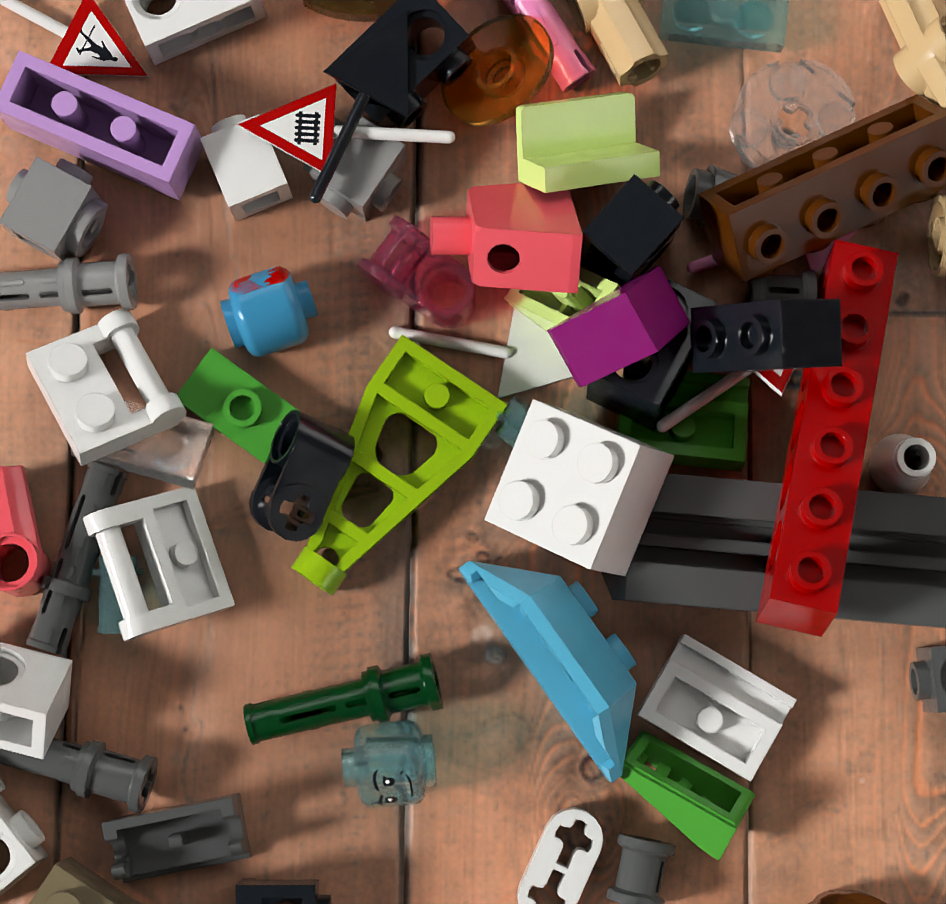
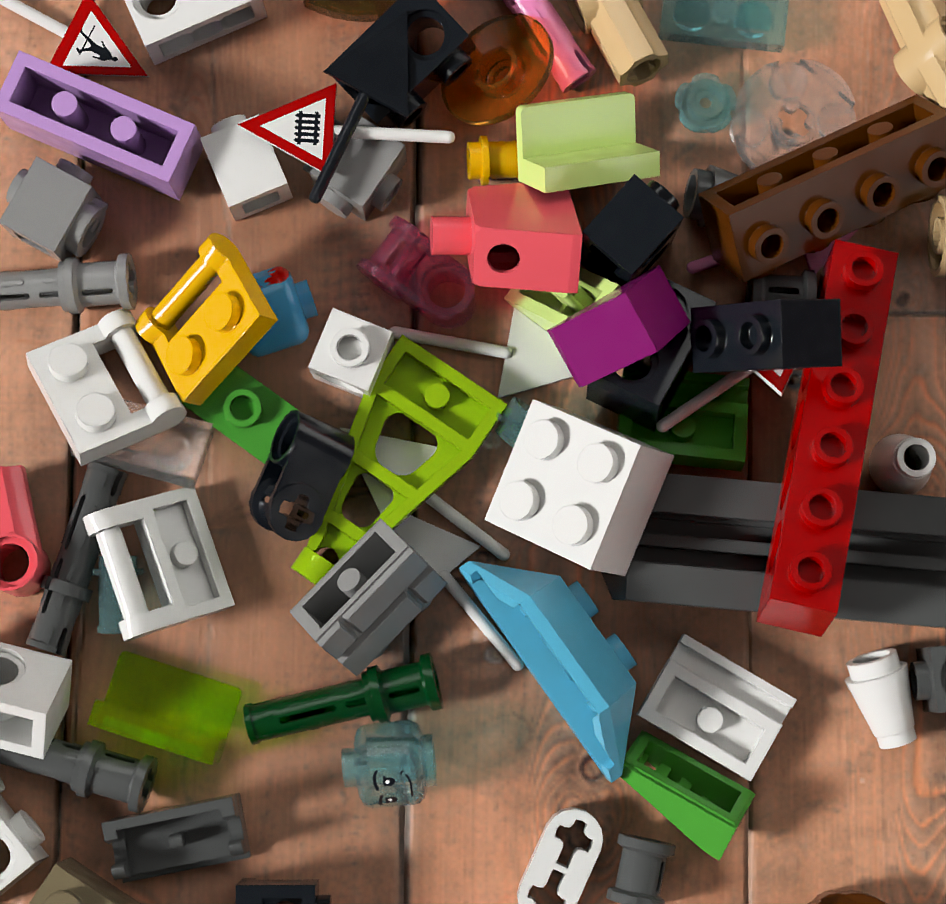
(167, 708): none -> clear neon green panel
(219, 330): none -> yellow plate
(350, 353): none -> white brick
(368, 598): none -> light grey brick
(406, 457): none -> white piece
(444, 553): none -> white piece
(491, 160): none -> yellow pin
(702, 119): none -> clear light blue plate
(883, 695): none -> white cone

